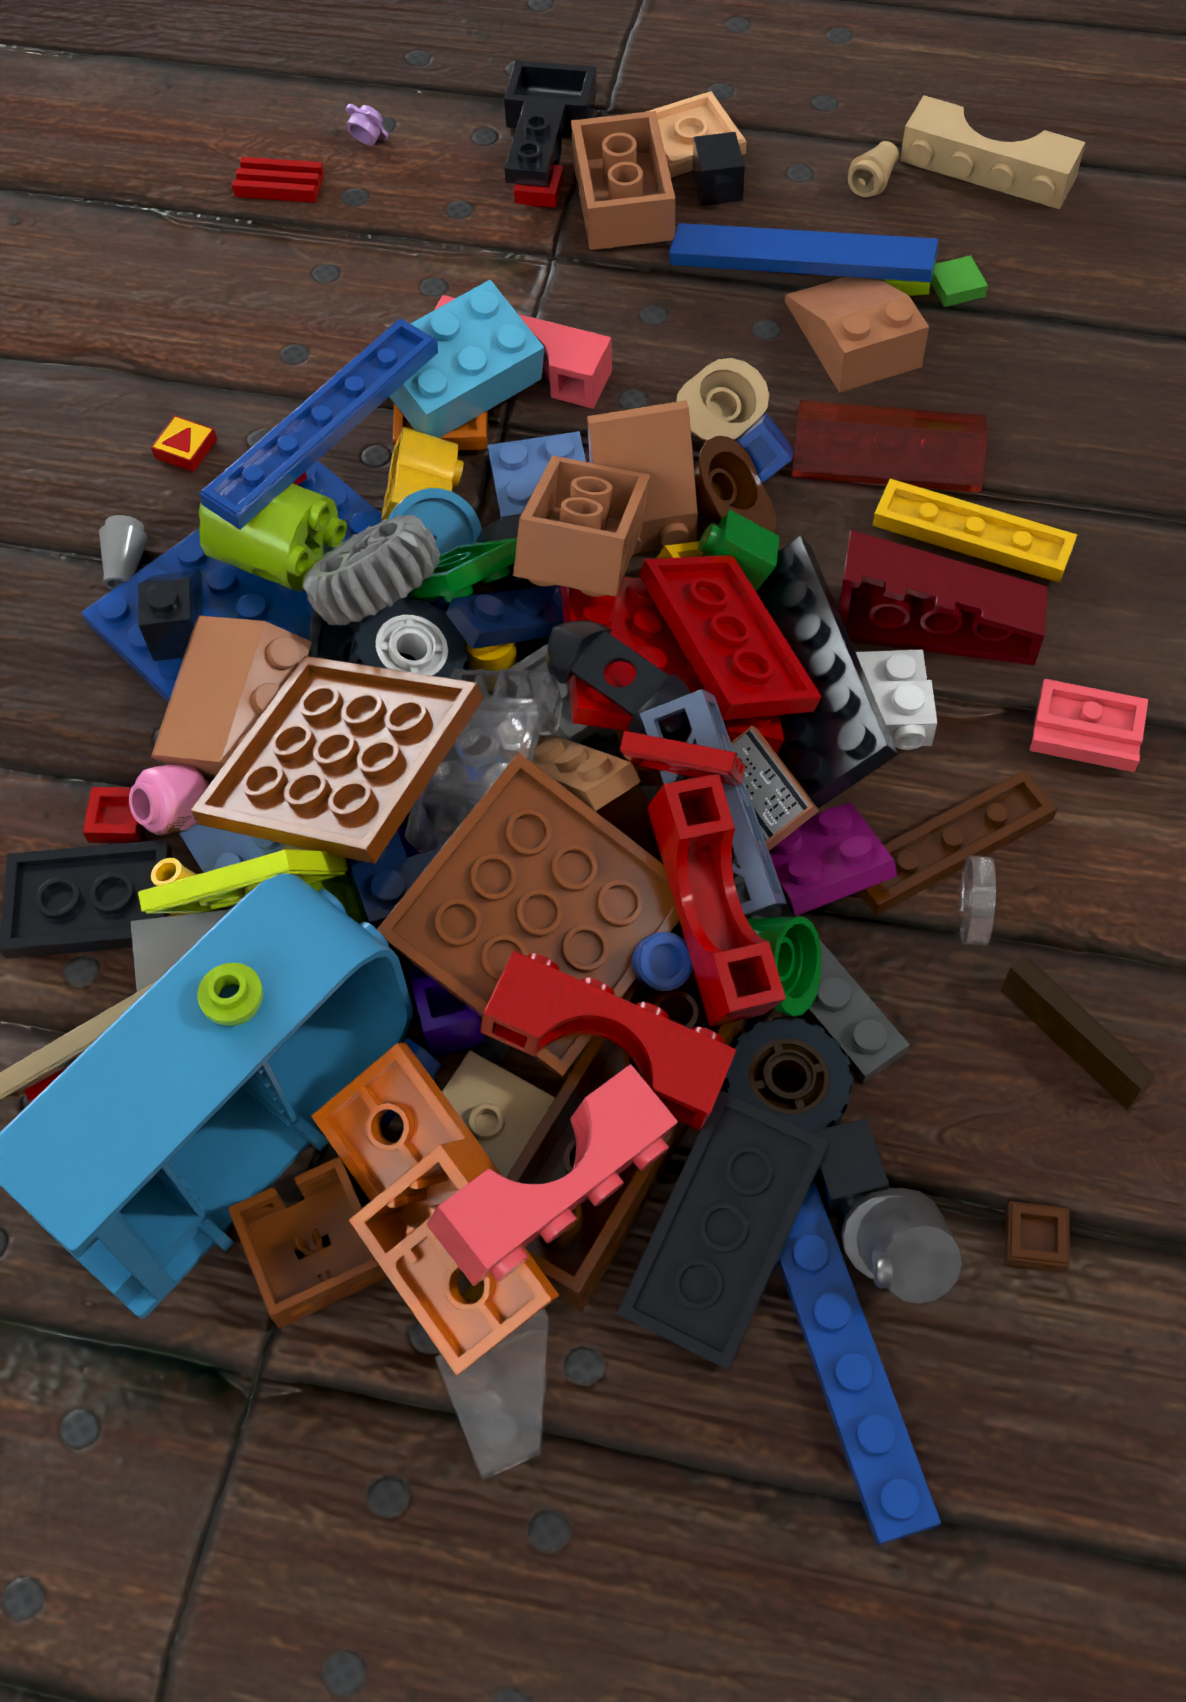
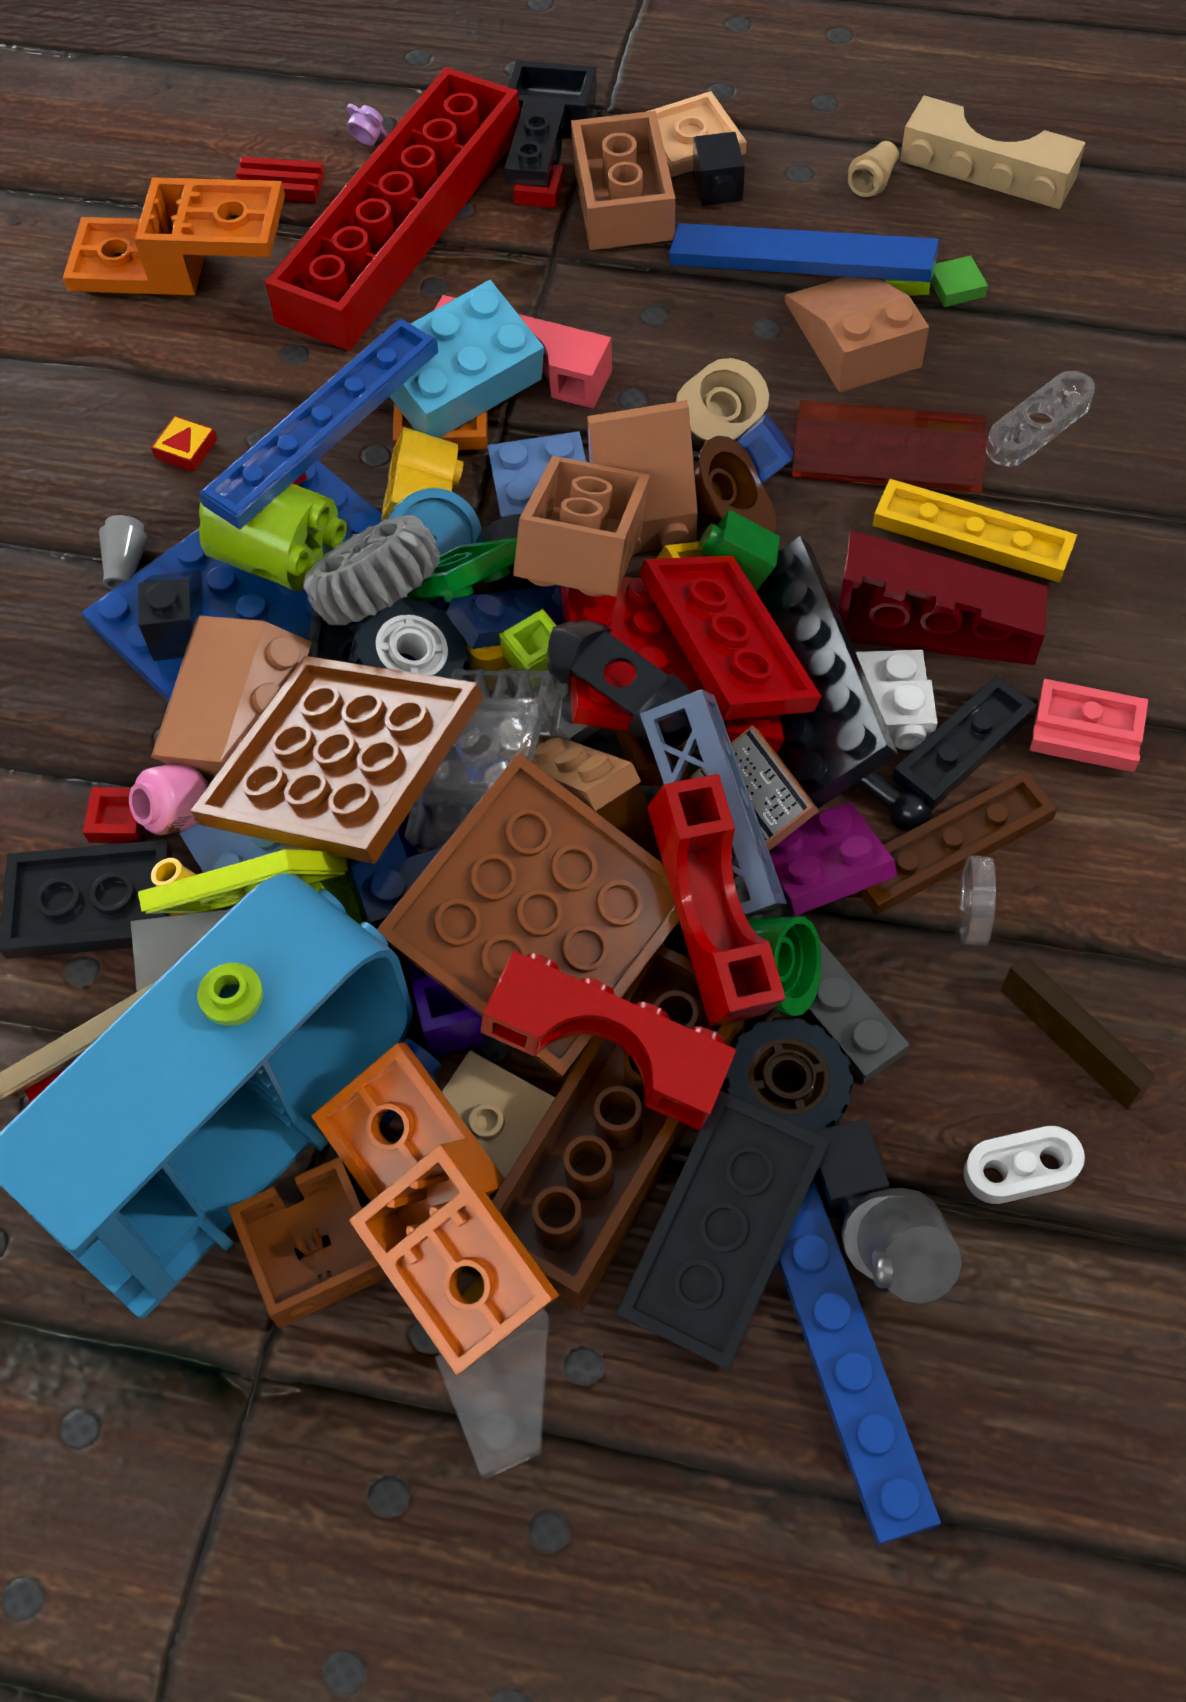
(175, 232): none -> orange bracket
(394, 209): none -> red brick
(496, 1217): coral arch -> none
(527, 642): none -> lime slope
(661, 961): blue tile -> none
(682, 758): red tile -> none
(905, 808): none -> black bar
(964, 741): none -> black plate
(1020, 1164): none -> white plate
(1036, 1236): reddish brown tile -> none
(1047, 400): none -> clear beam

